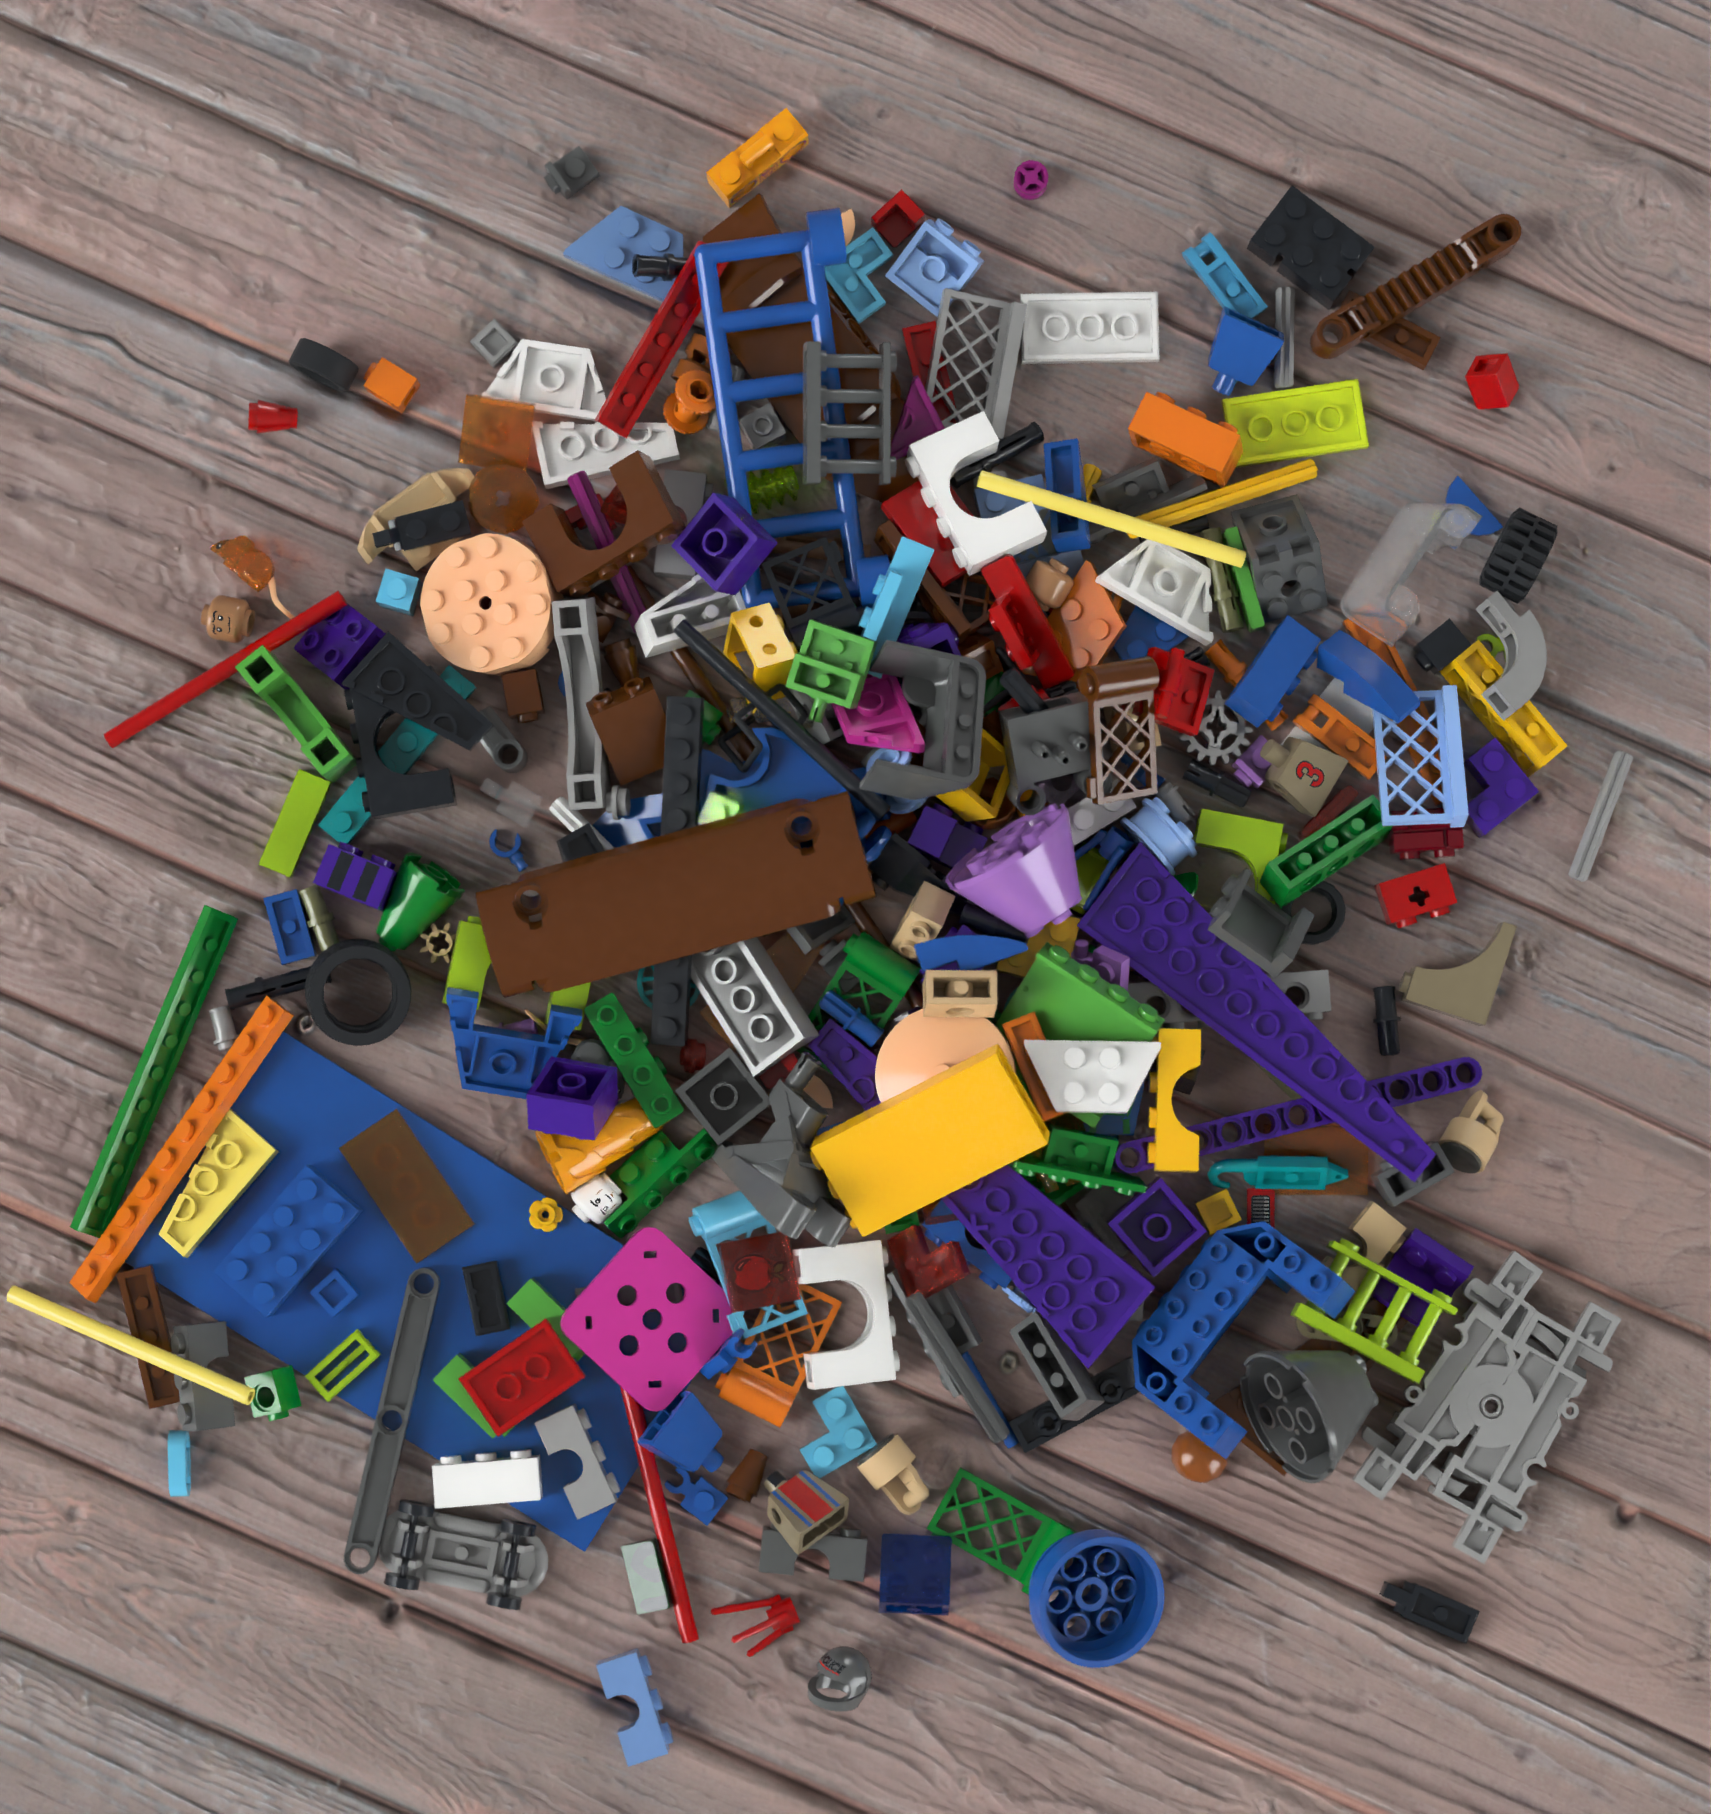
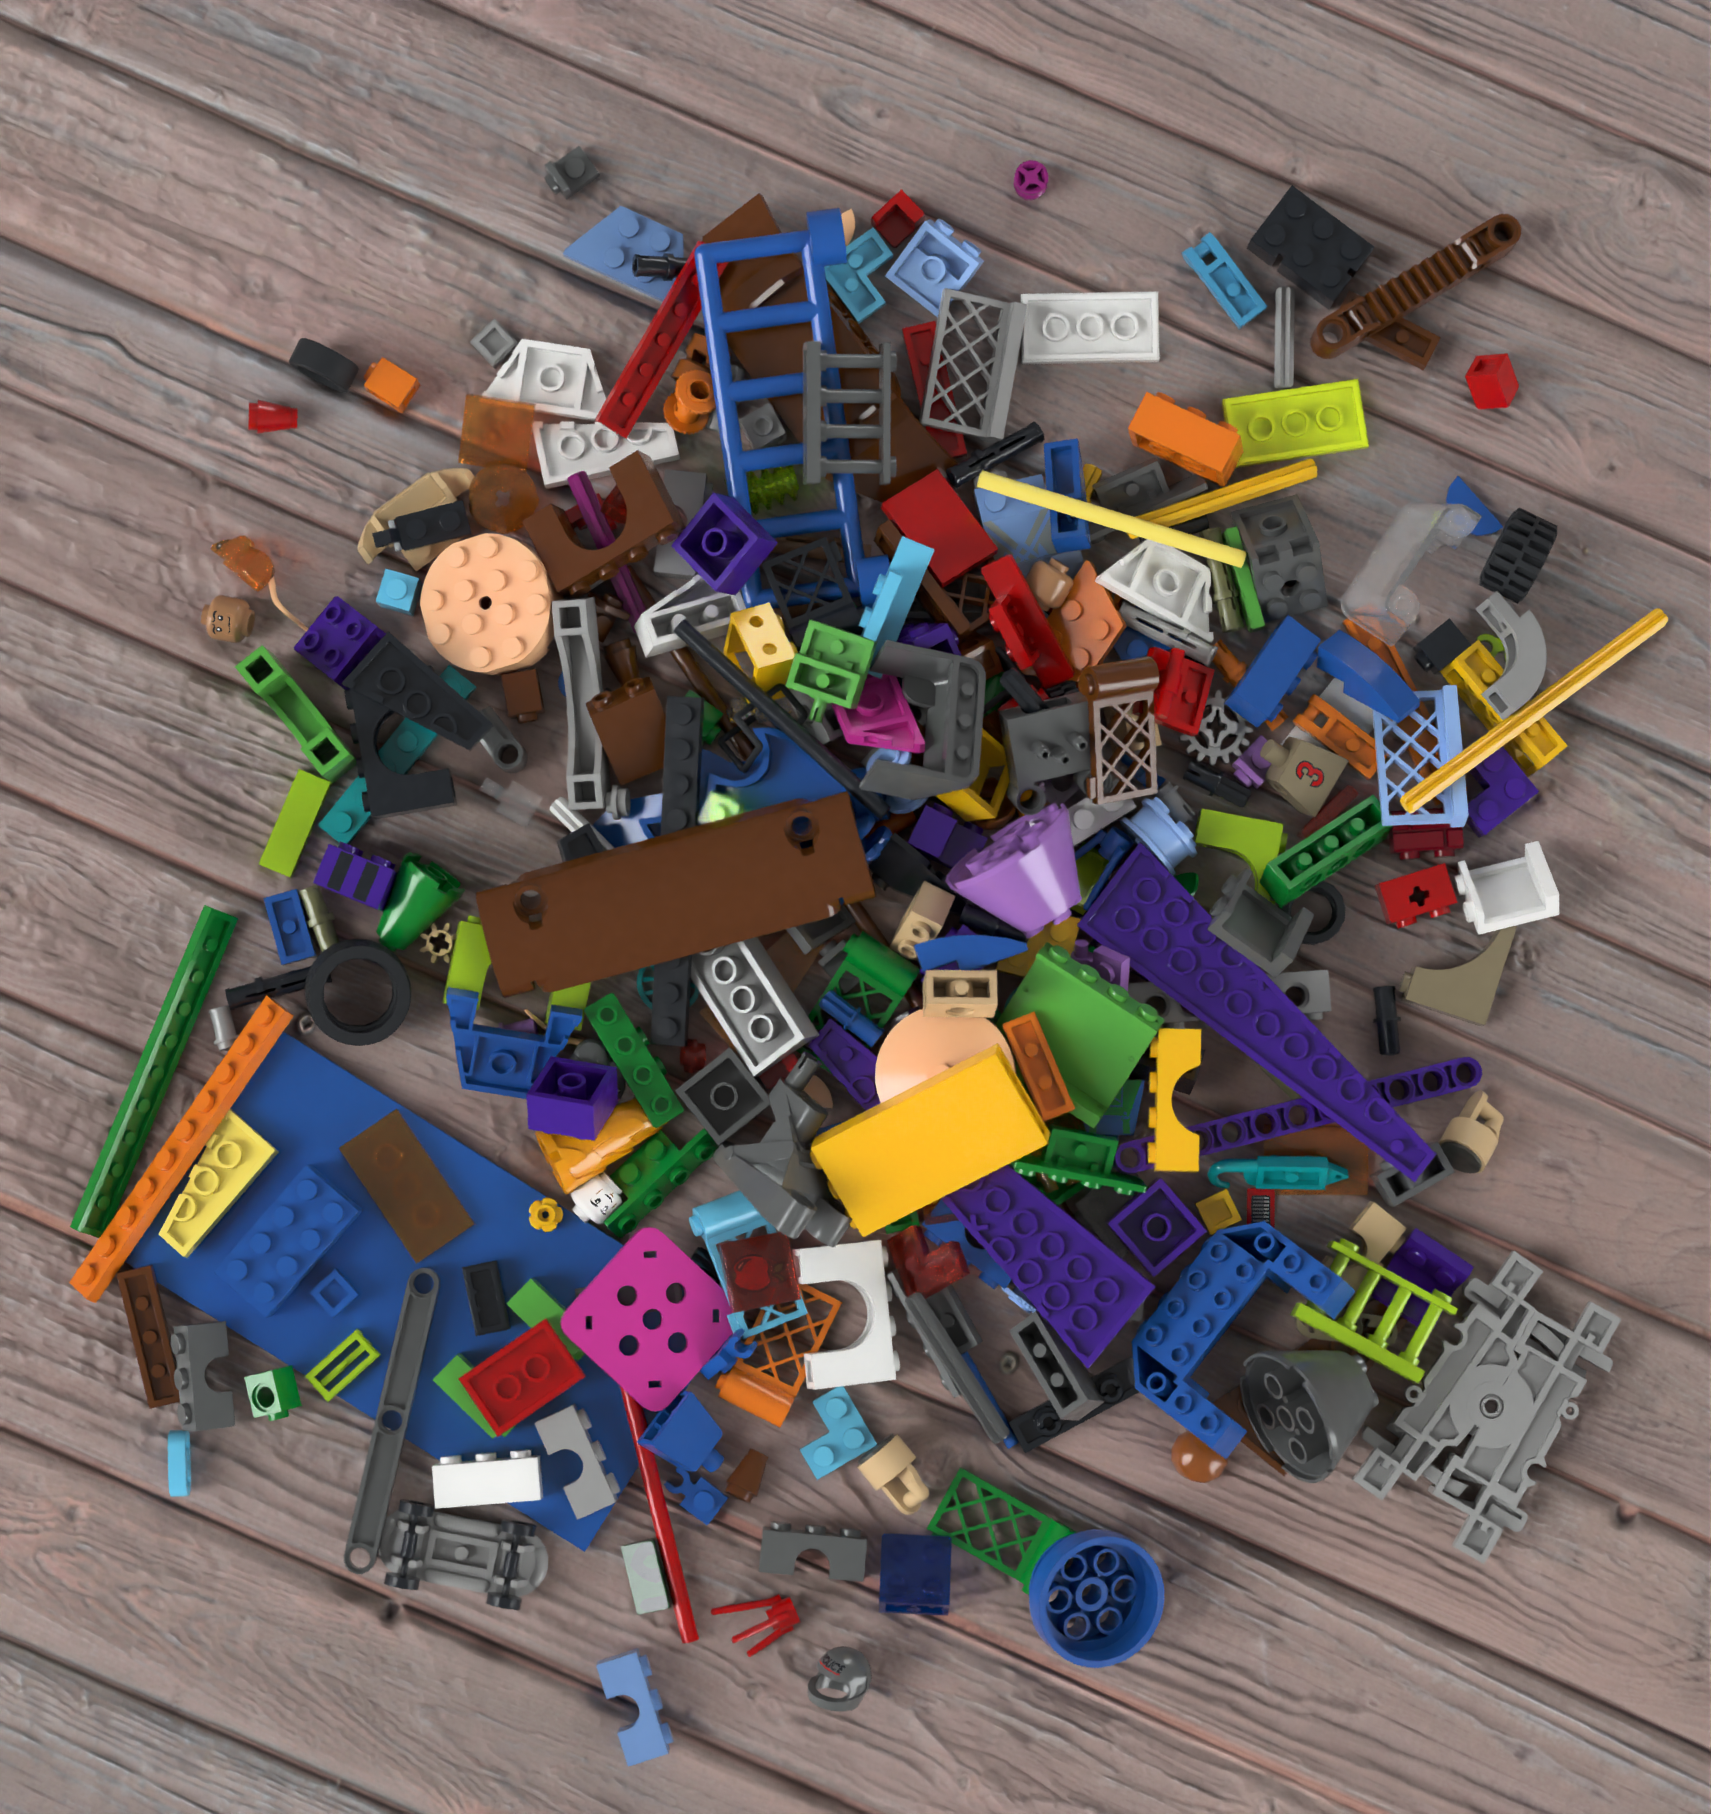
(131, 1345): light yellow piece -> none
(223, 670): red piece -> none
(513, 855): blue piece -> none
(757, 158): light orange piece -> none
(804, 1508): dark tan torso -> none
(916, 420): magenta tile -> none
(974, 539): white arch -> none
(1092, 1073): white wing -> none
(1202, 653): none -> light grey pin
(1241, 350): blue torso -> none
(1432, 1609): black hinge -> none
(1508, 891): none -> white panel
(1533, 710): none -> yellow axle
(1600, 816): light grey axle -> none

